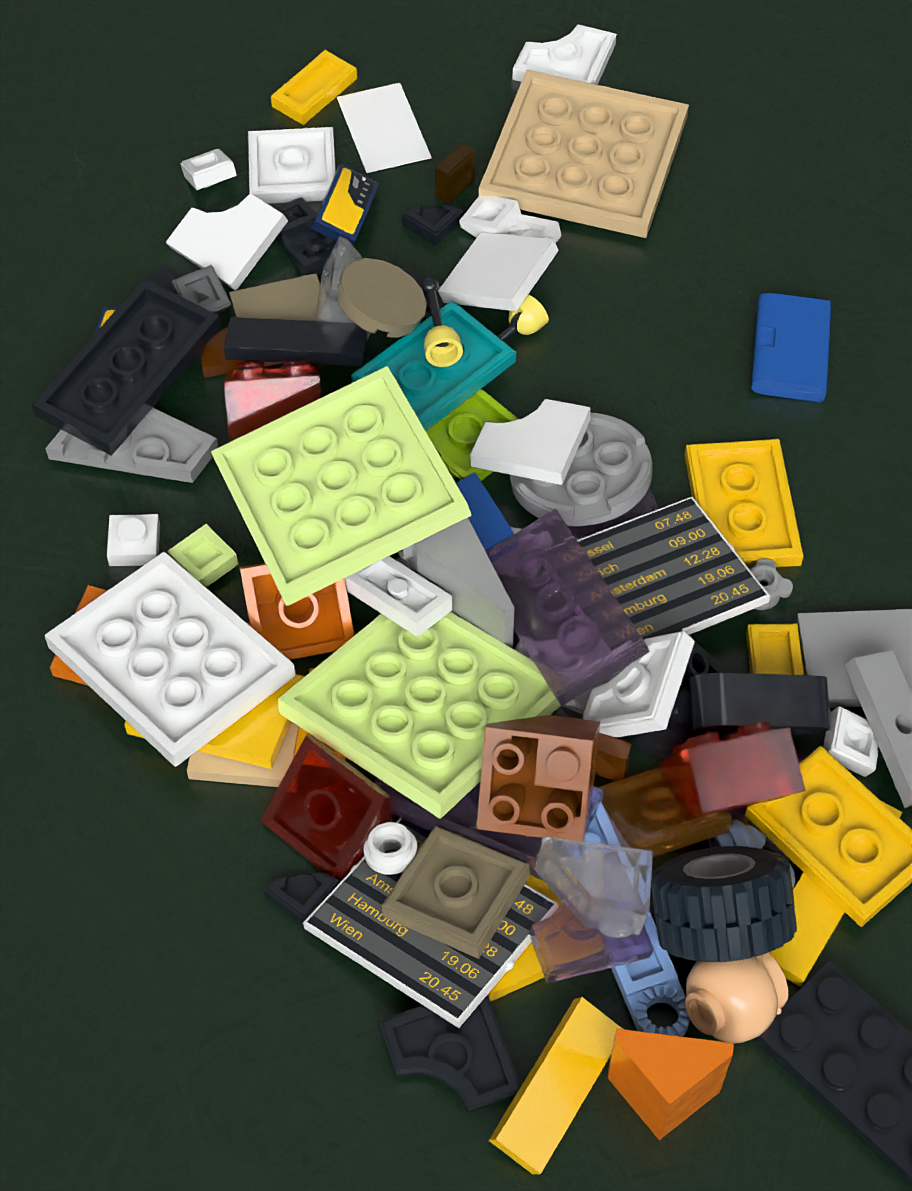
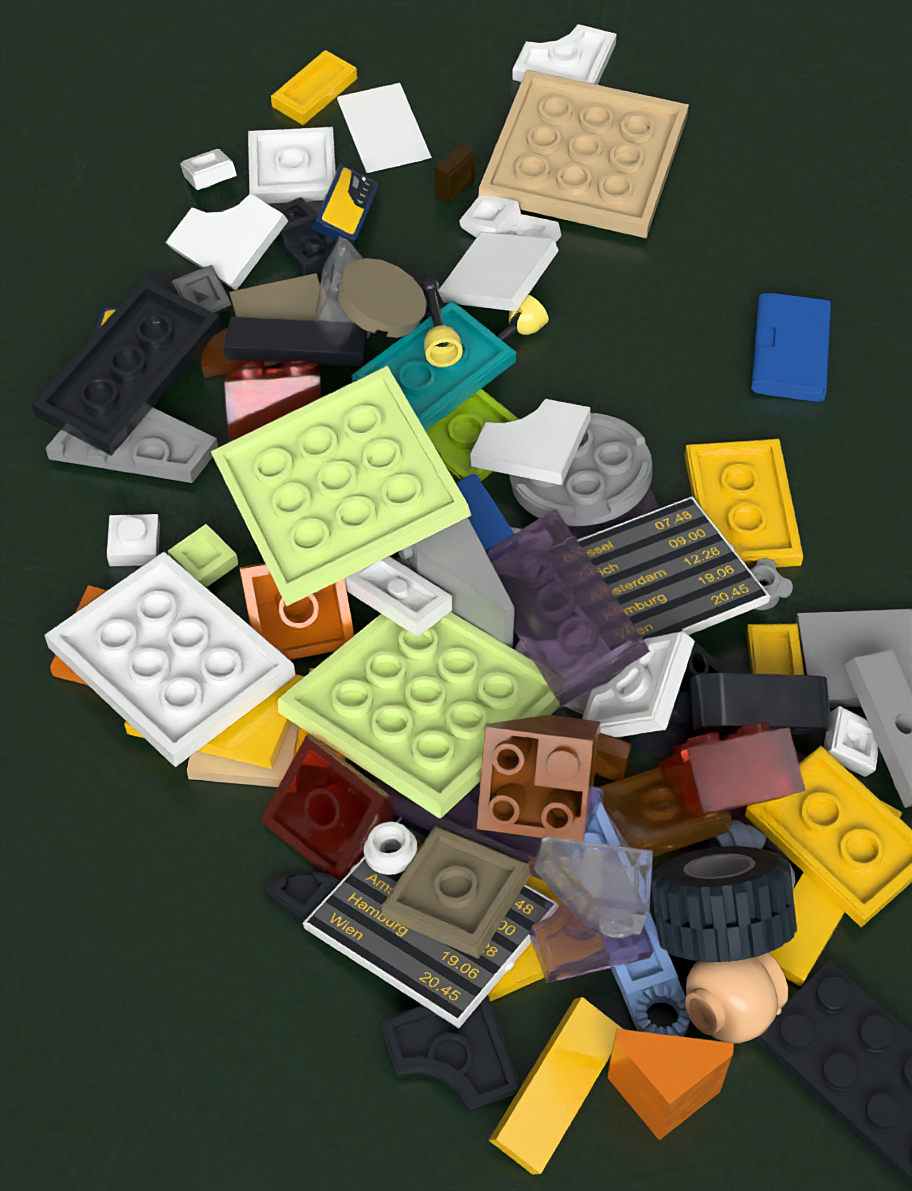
(432, 223): black tile -> none

